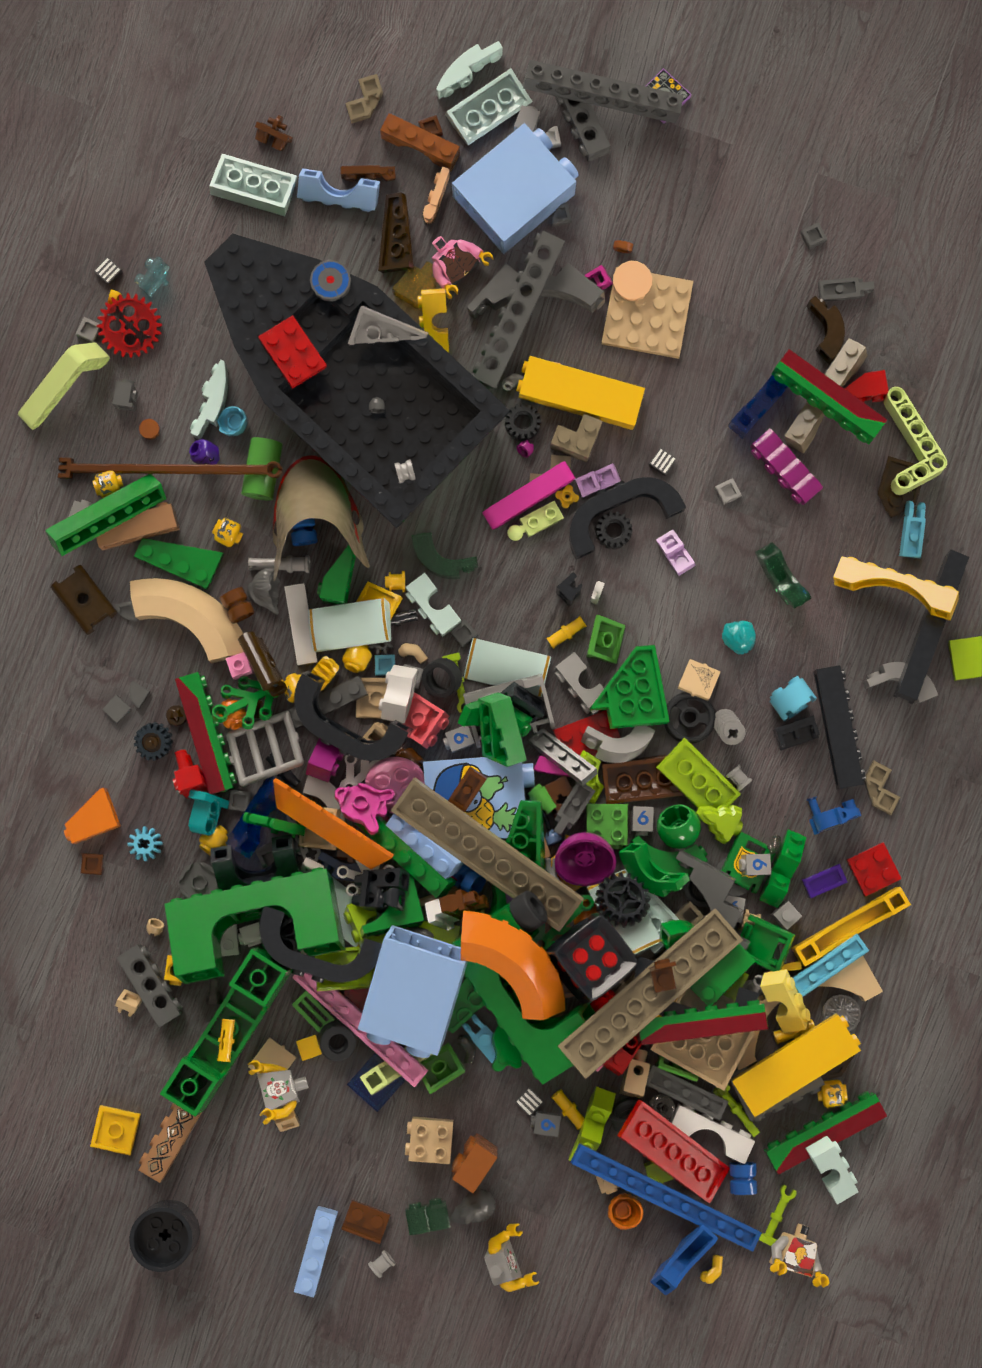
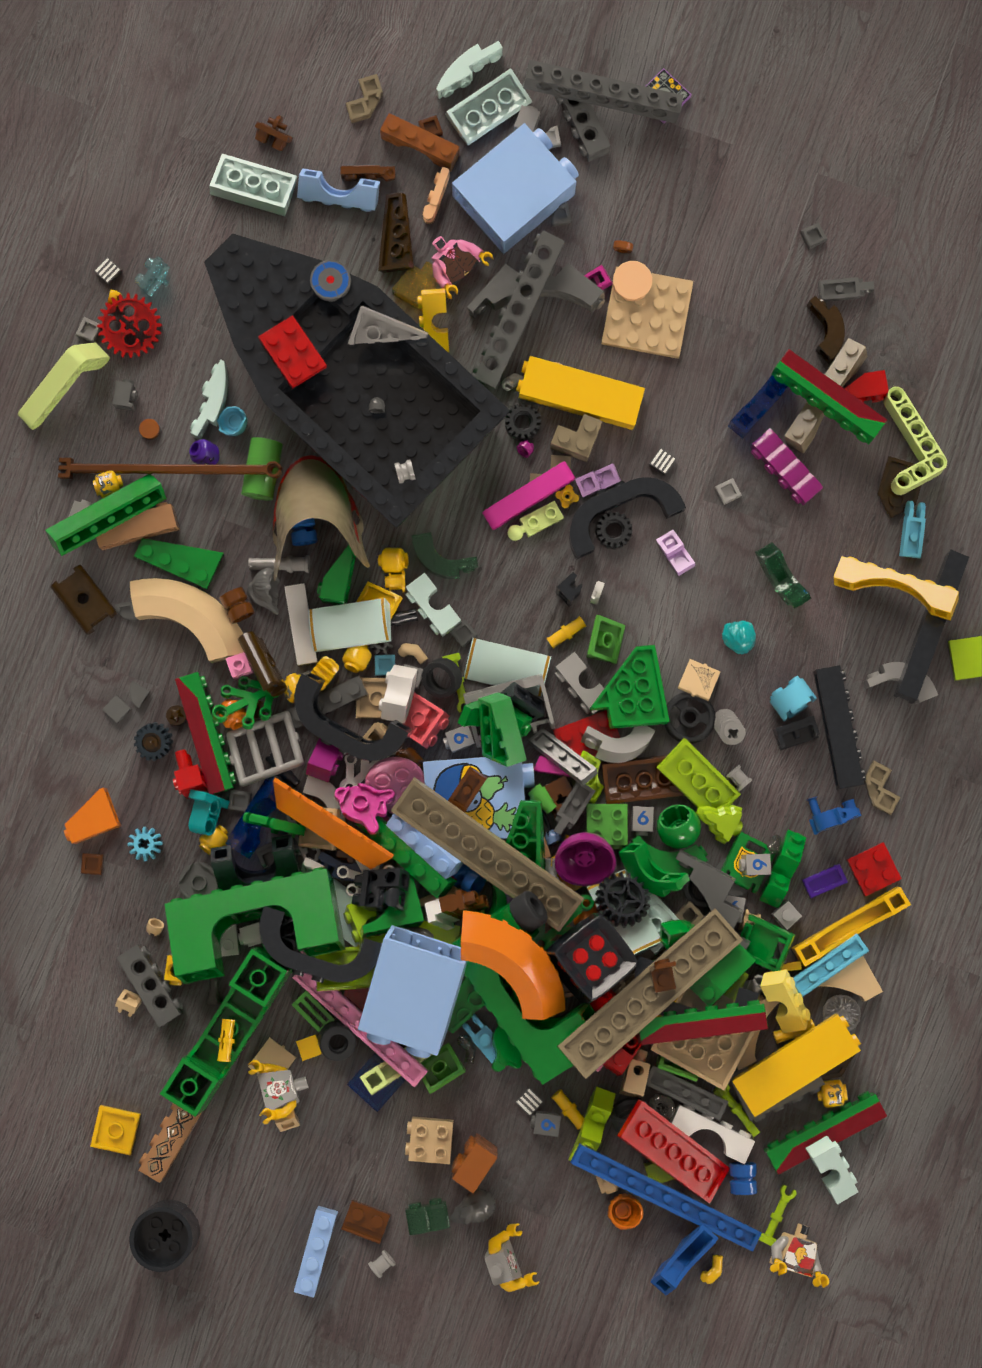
(227, 532): yellow head -> none
(393, 560): none -> yellow head

